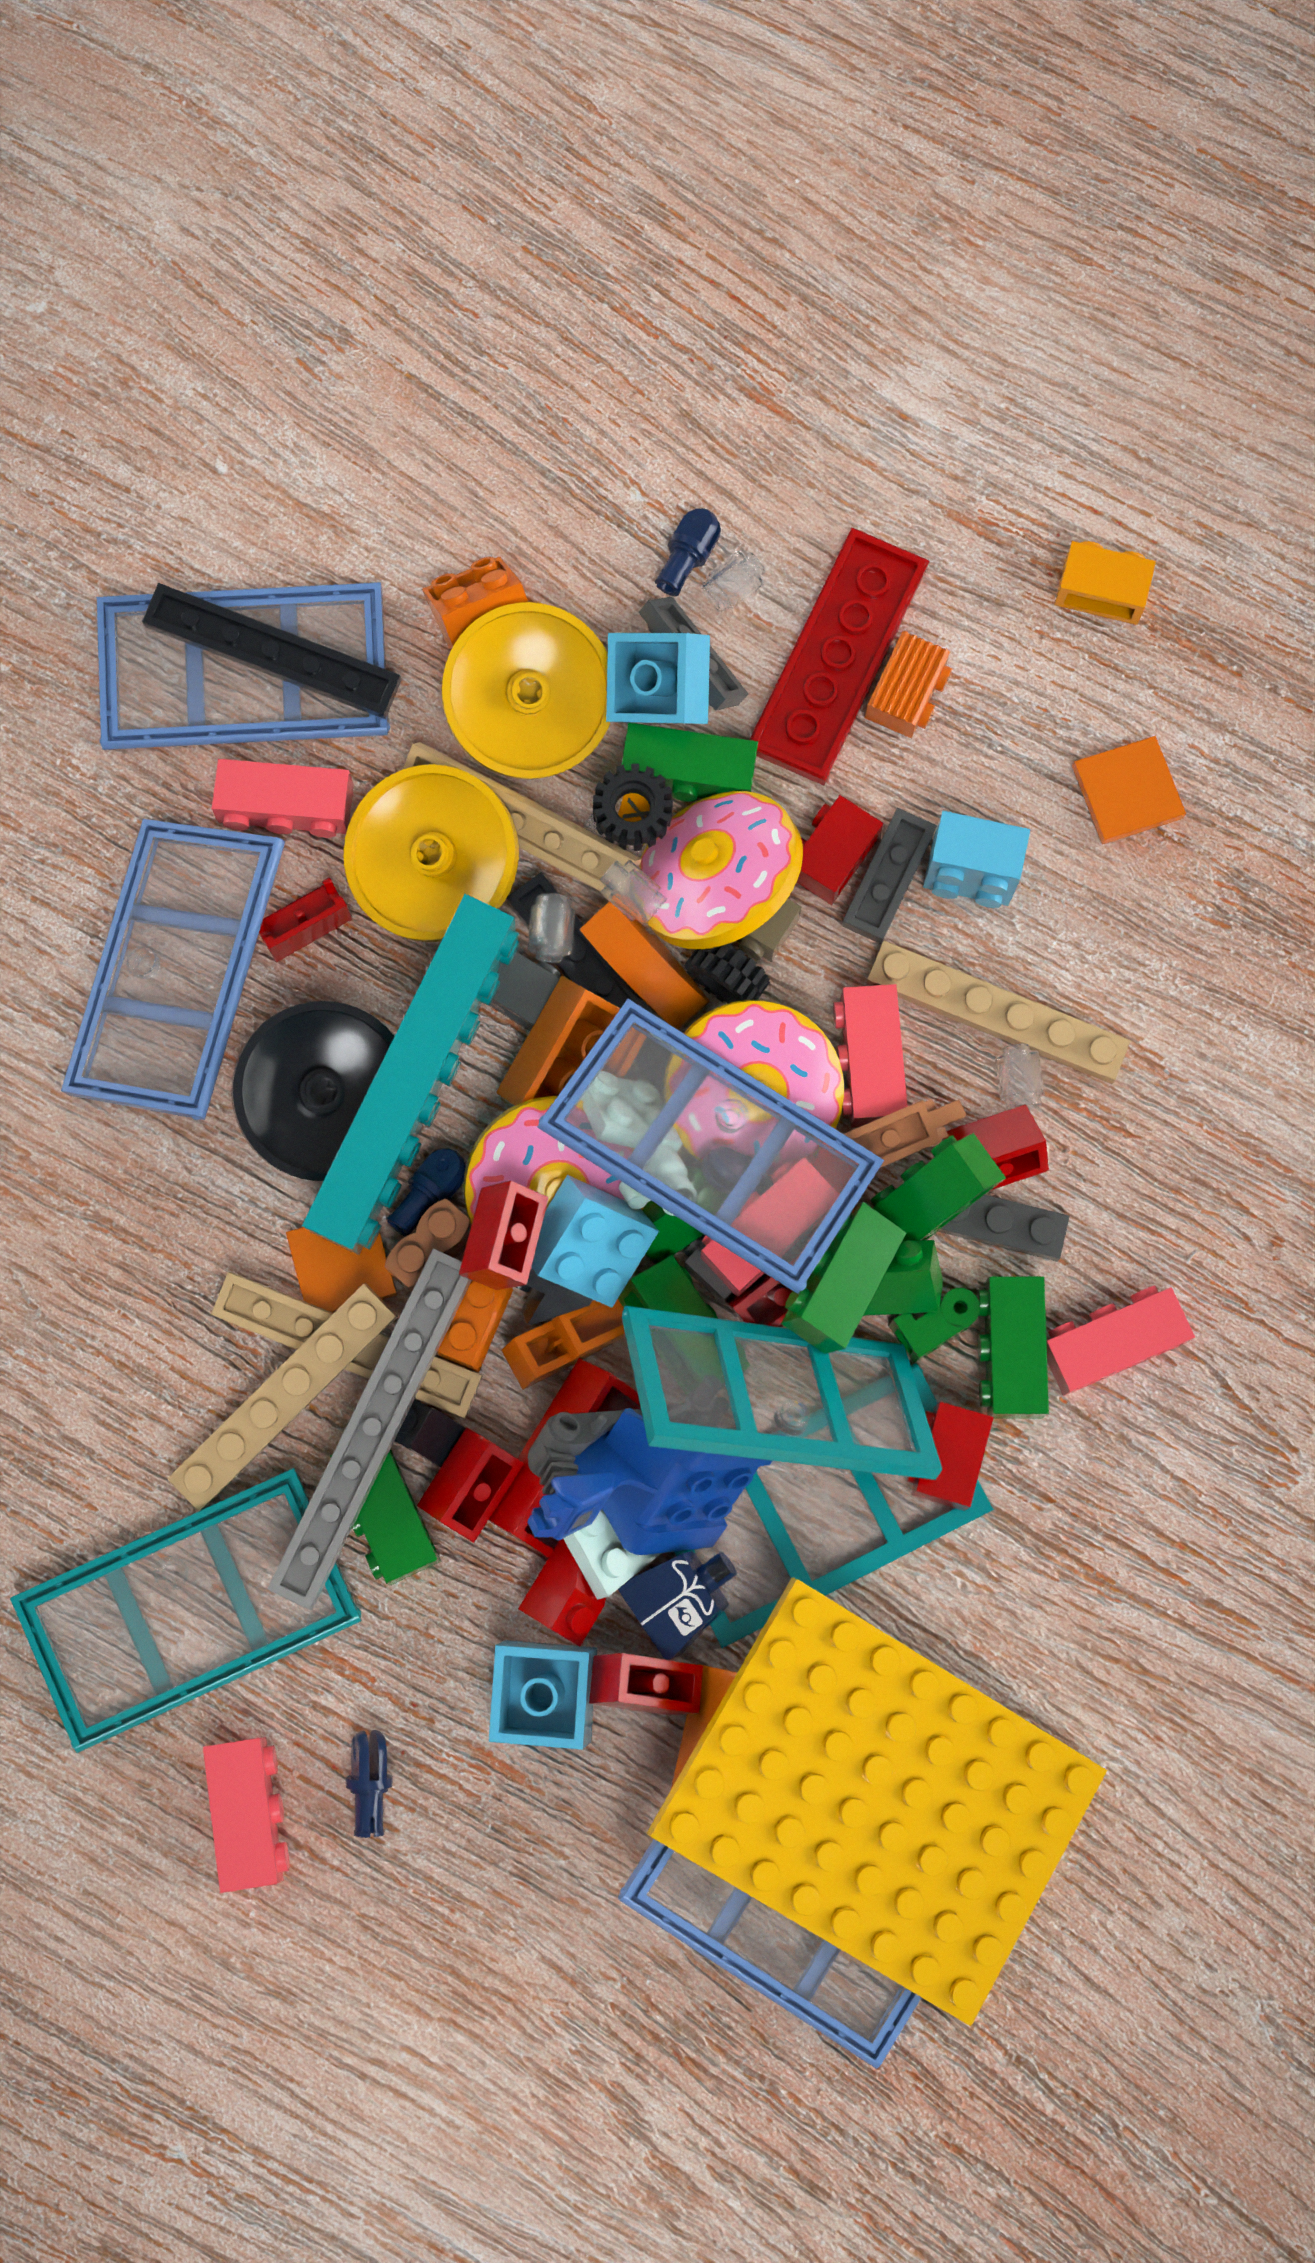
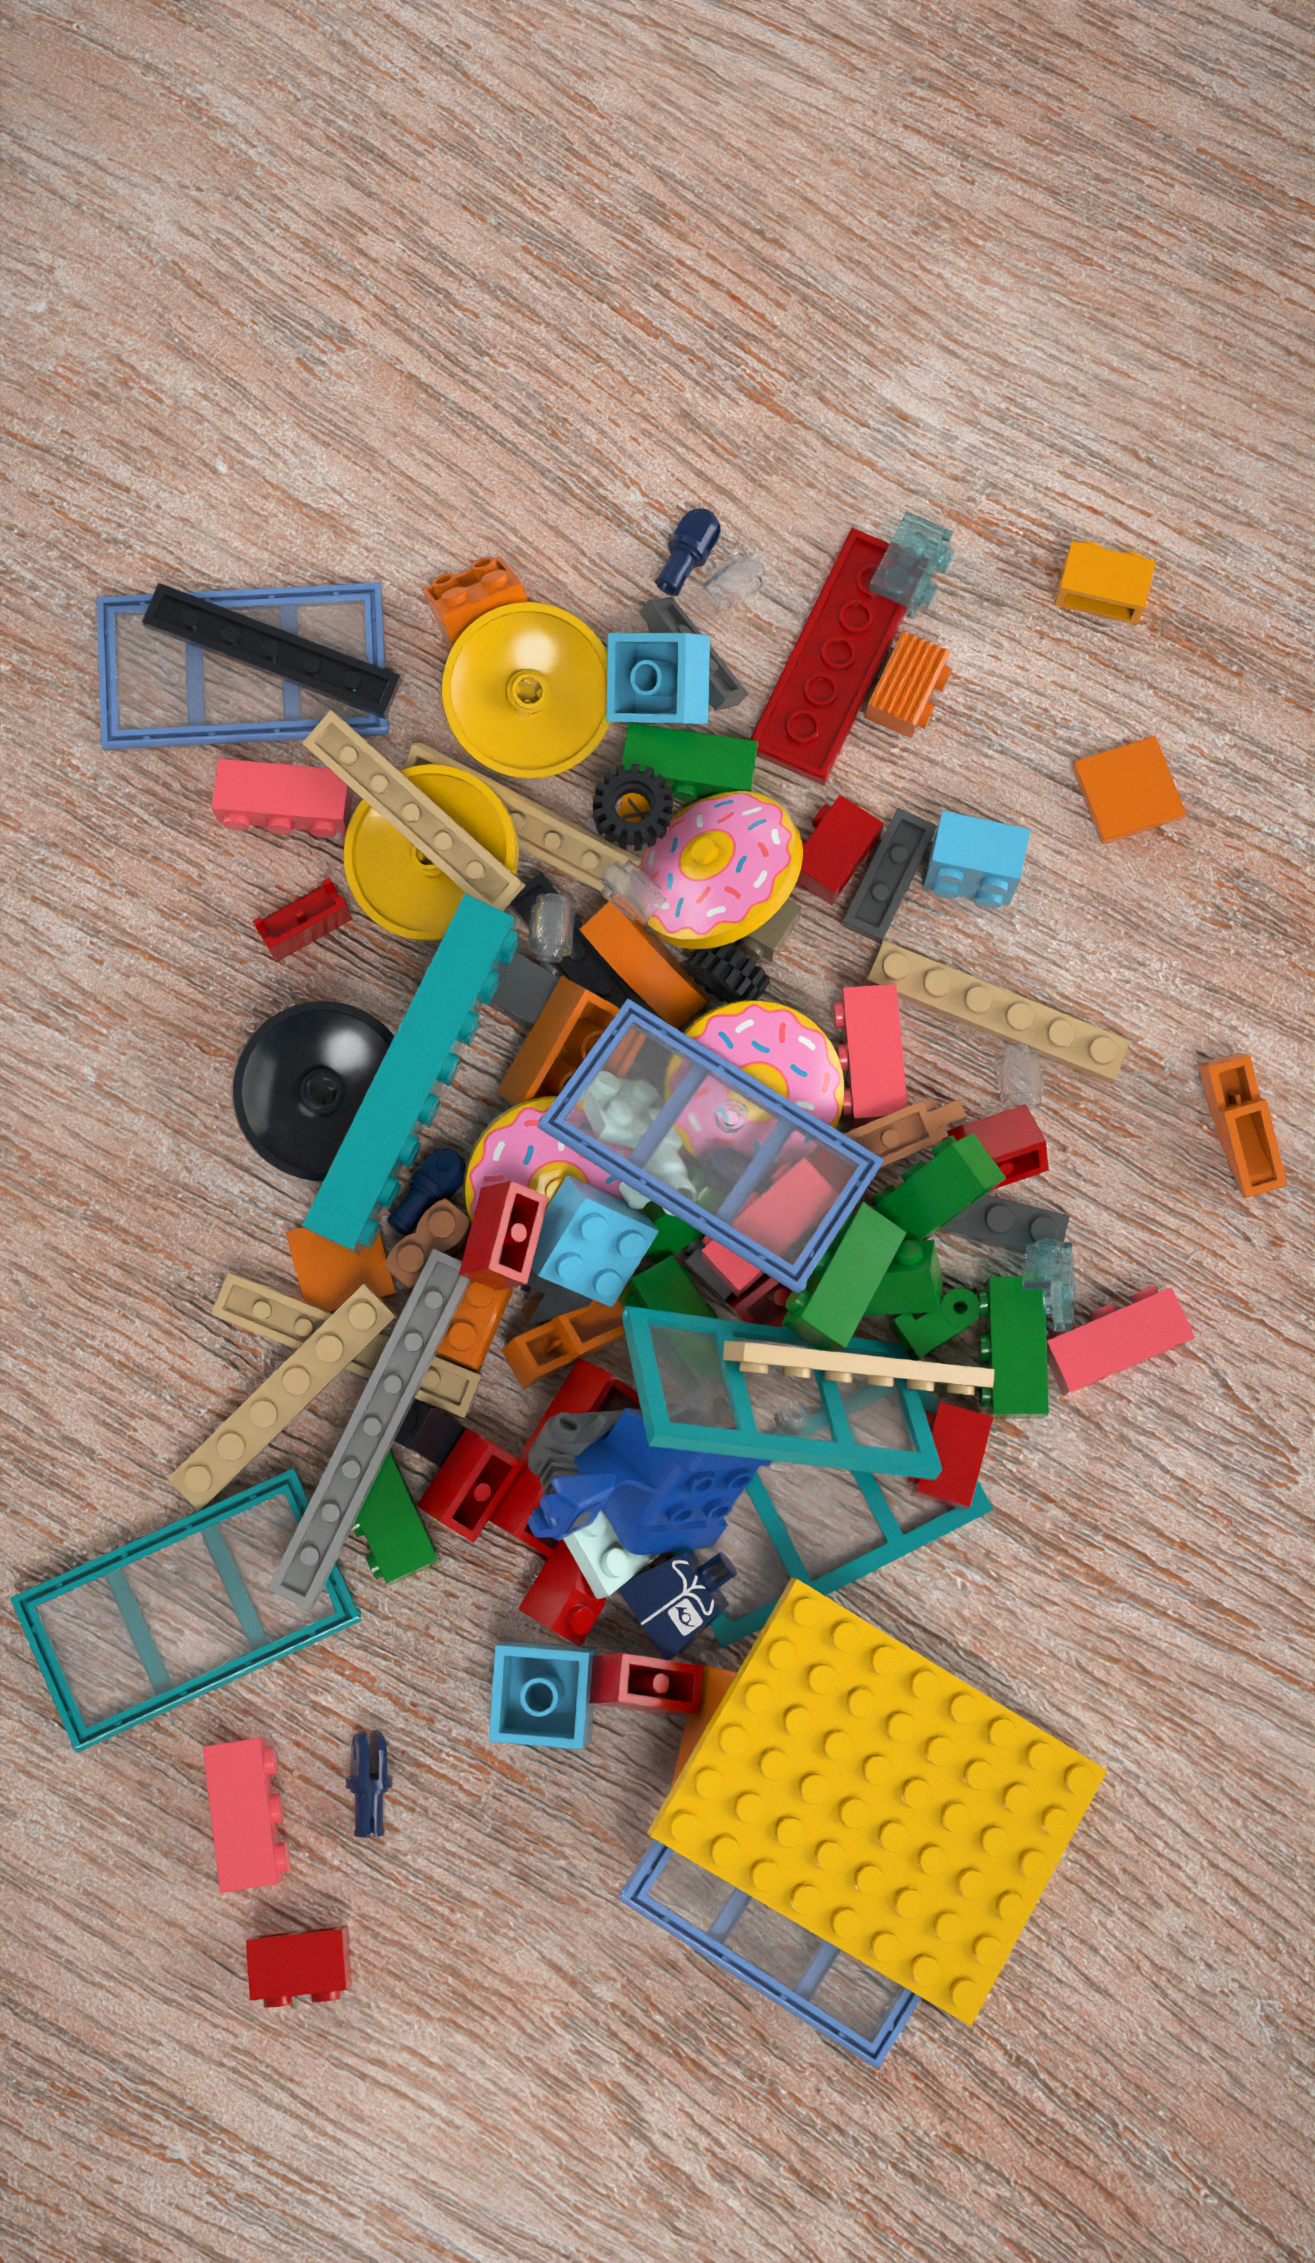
(173, 968): clear door -> none
(298, 1965): none -> red brick
(412, 812): none -> tan plate
(842, 1366): none -> tan plate
(912, 562): none -> clear light blue bracket
(1051, 1268): none -> clear light blue bracket
(1243, 1123): none -> orange slope

